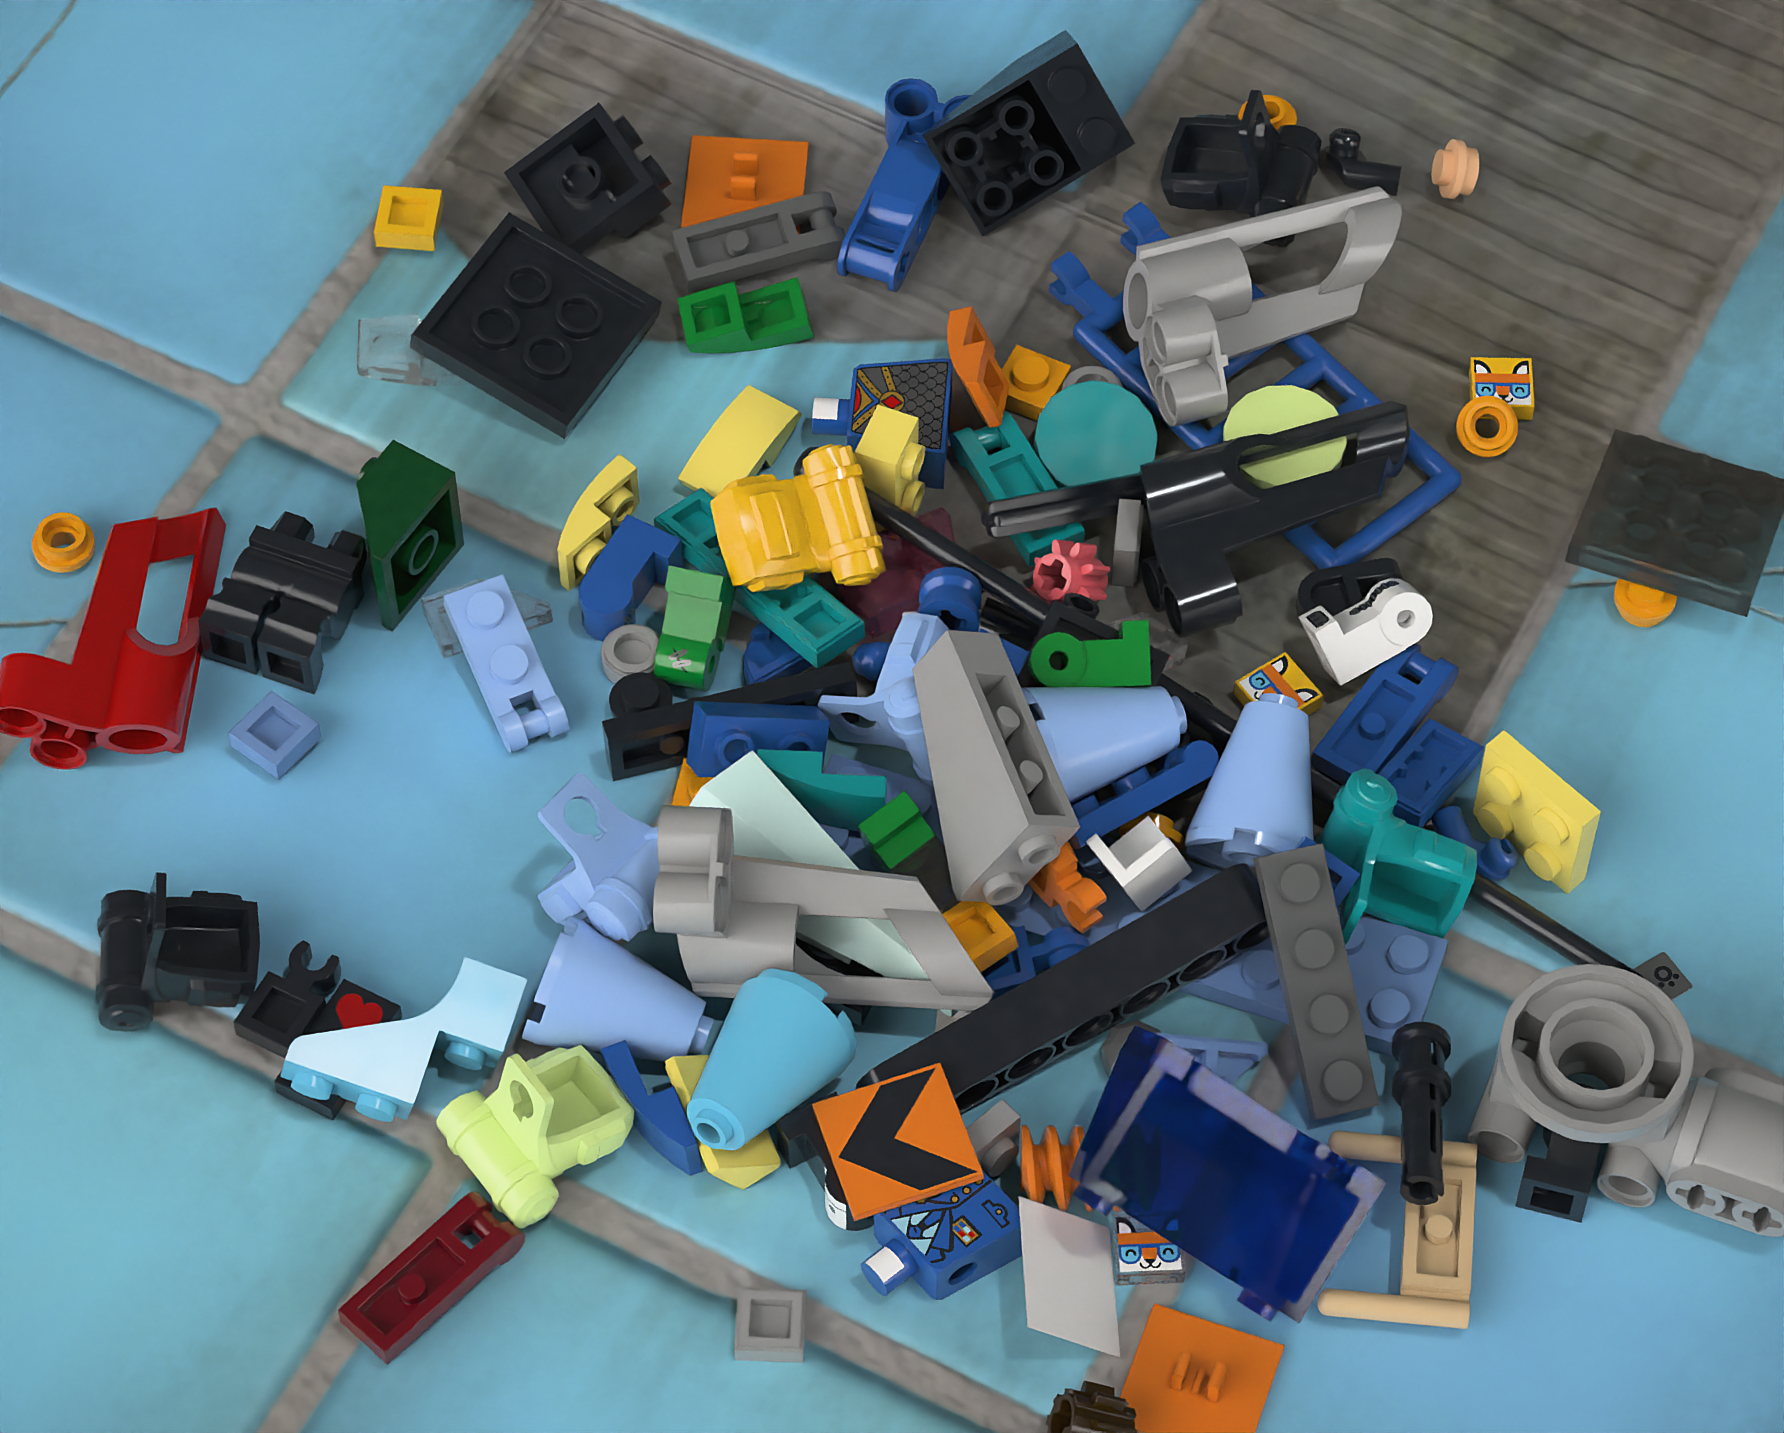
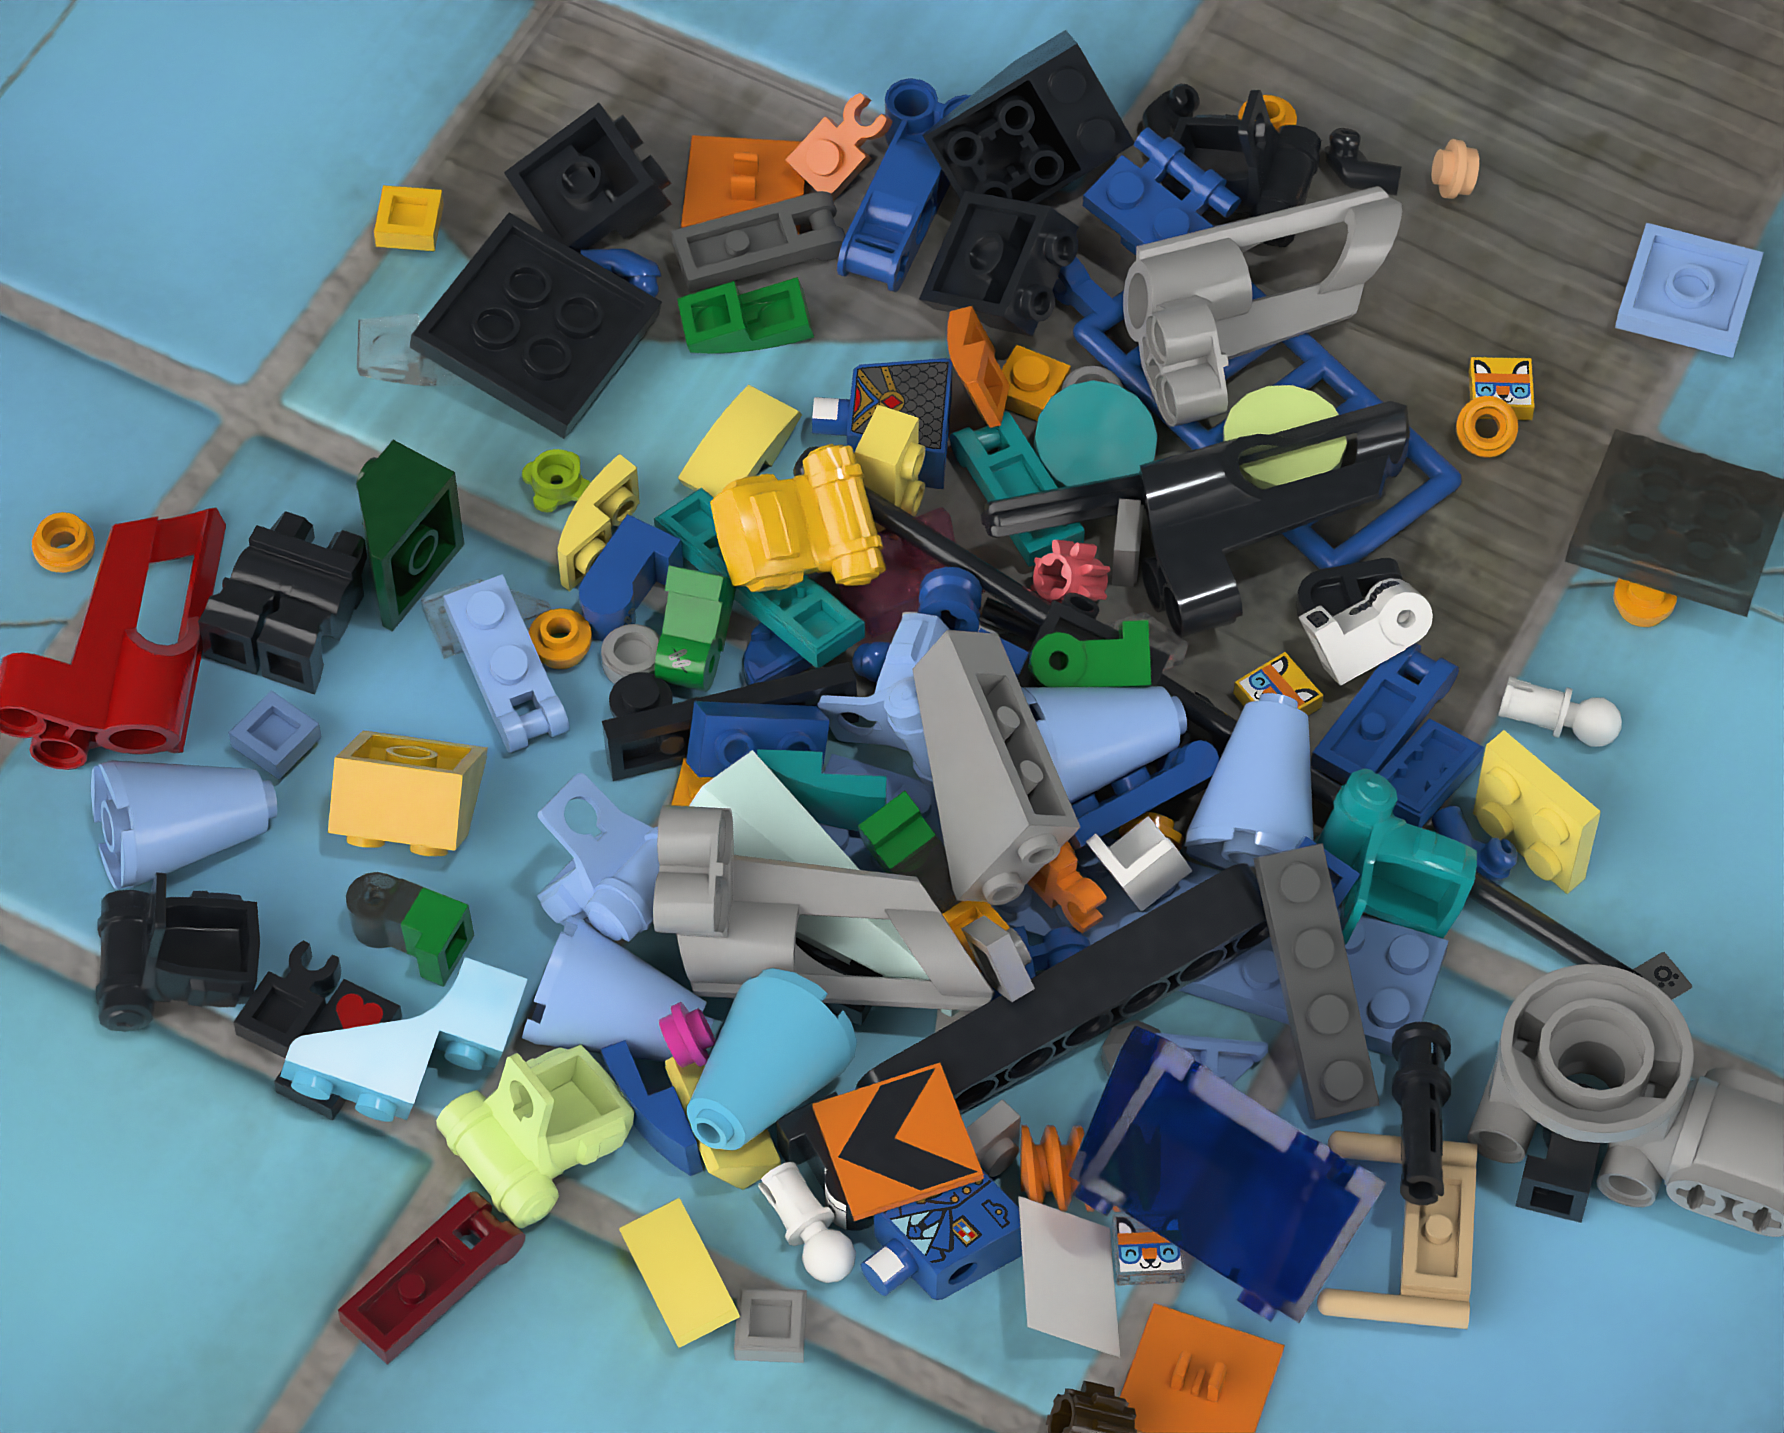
(174, 815): none -> light blue cone
(405, 792): none -> yellow slope
(412, 920): none -> leg
(551, 467): none -> lime plate
(565, 651): none -> light orange plate
(629, 266): none -> blue arm
(679, 1272): none -> light yellow slope
(687, 1035): none -> dark pink plate
(826, 1252): none -> white pin
(833, 153): none -> orange plate
(1000, 957): none -> light grey plate
(1001, 261): none -> black plate
(1144, 210): none -> blue plate
(1167, 109): none -> black arm
(1592, 721): none -> white pin
(1689, 290): none -> light blue plate

